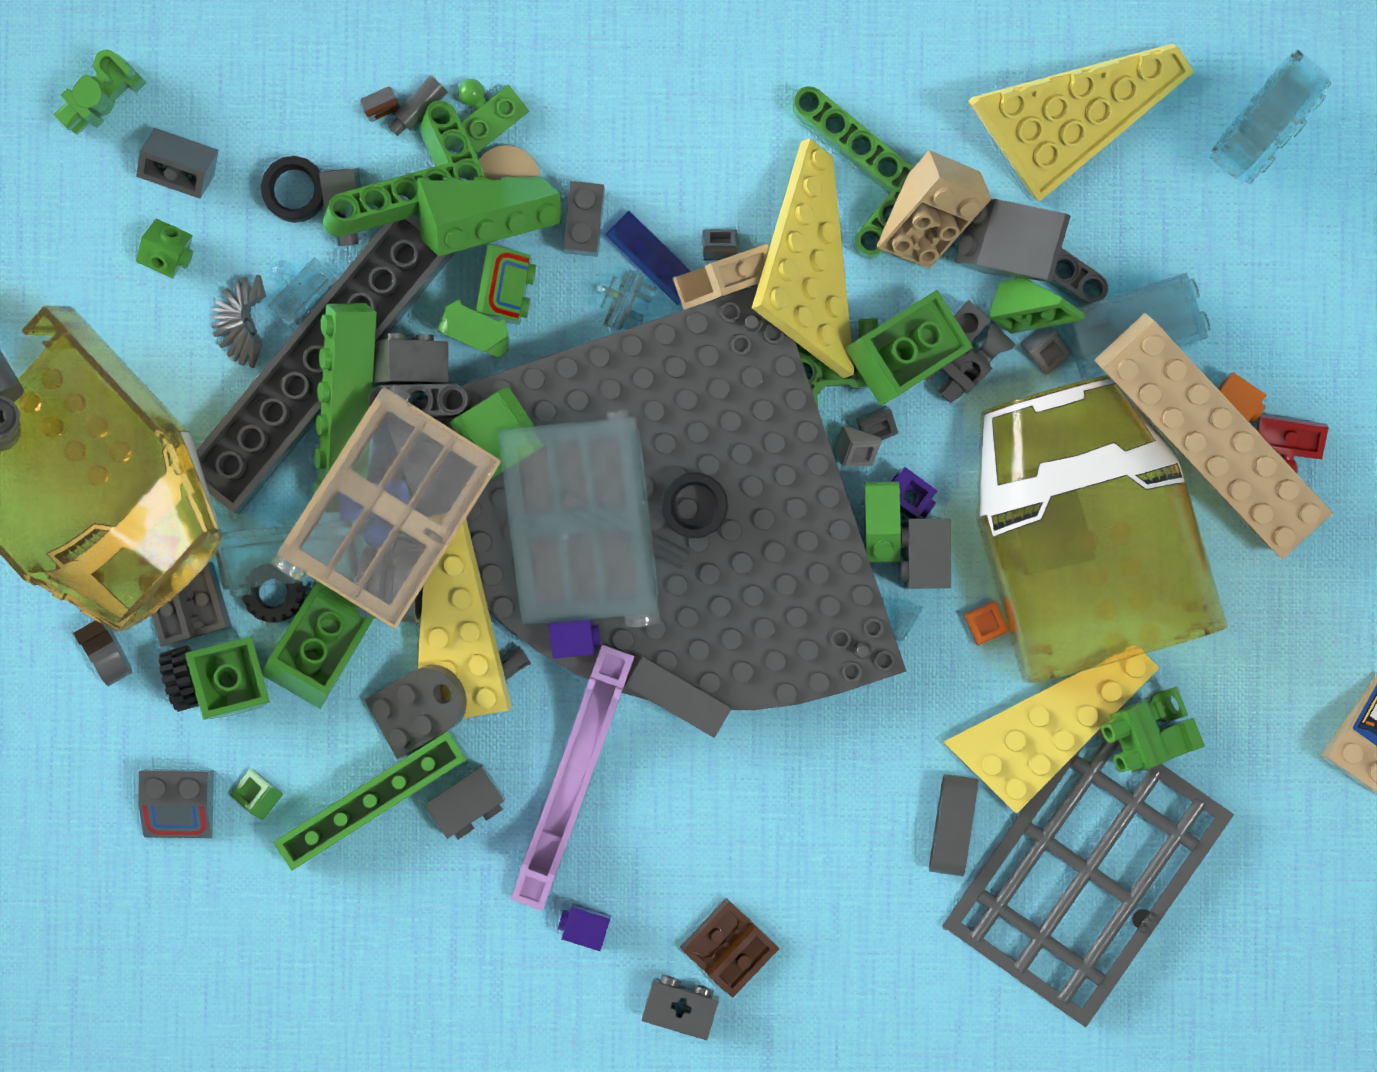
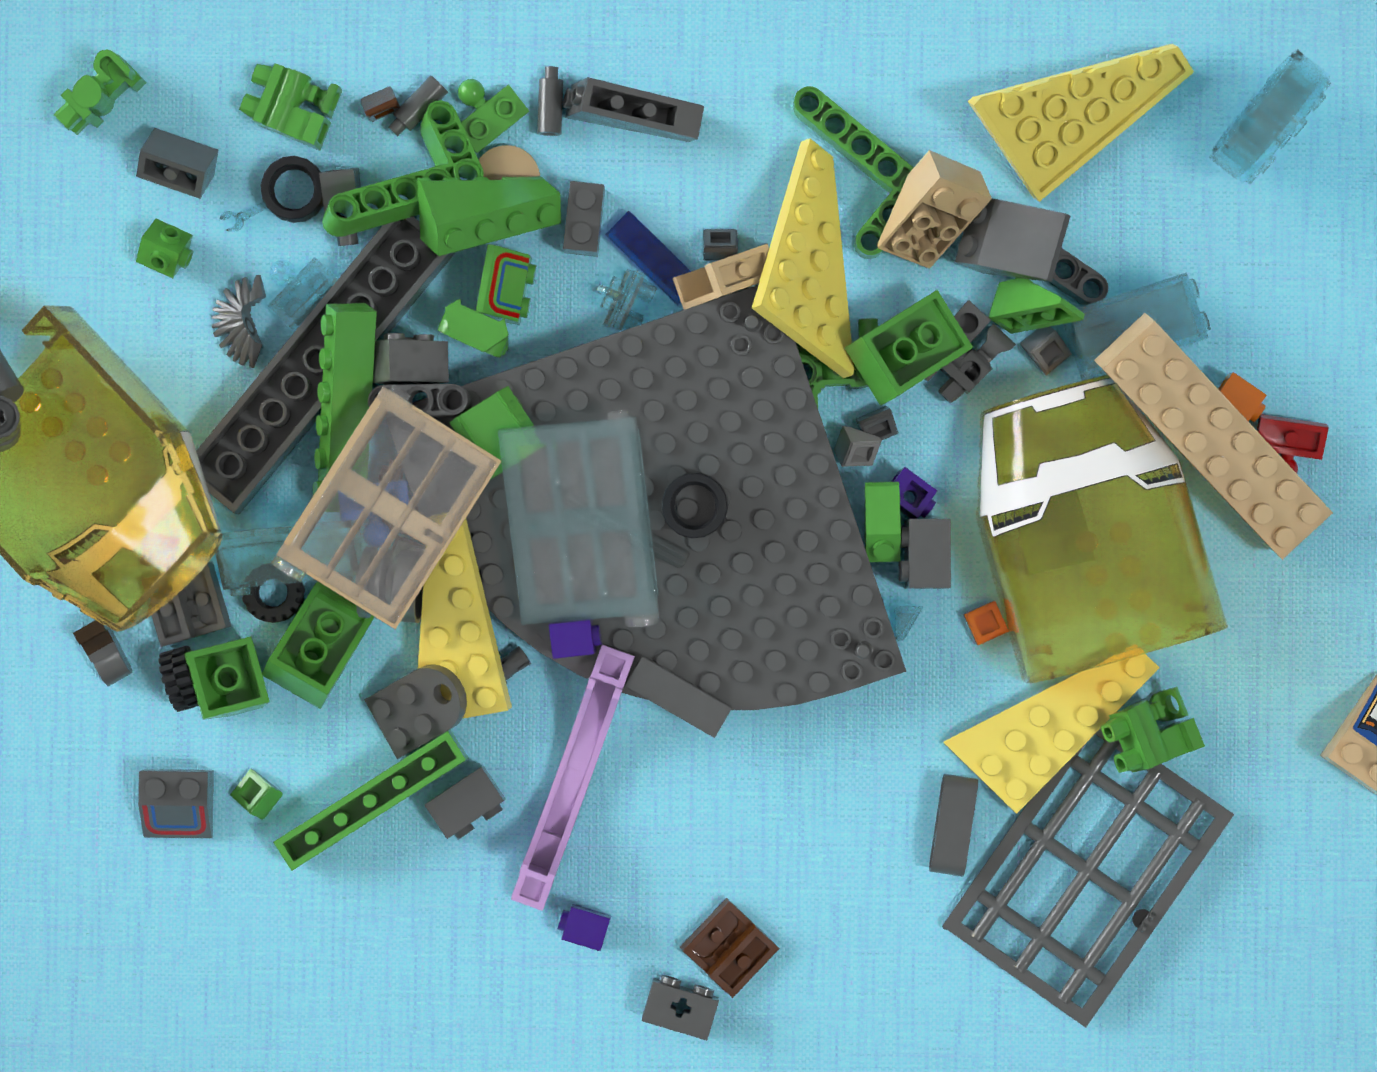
(243, 216): none -> clear light blue hand
(280, 104): none -> bright green hips
(550, 103): none -> dark grey cylinder
(632, 110): none -> dark grey slope

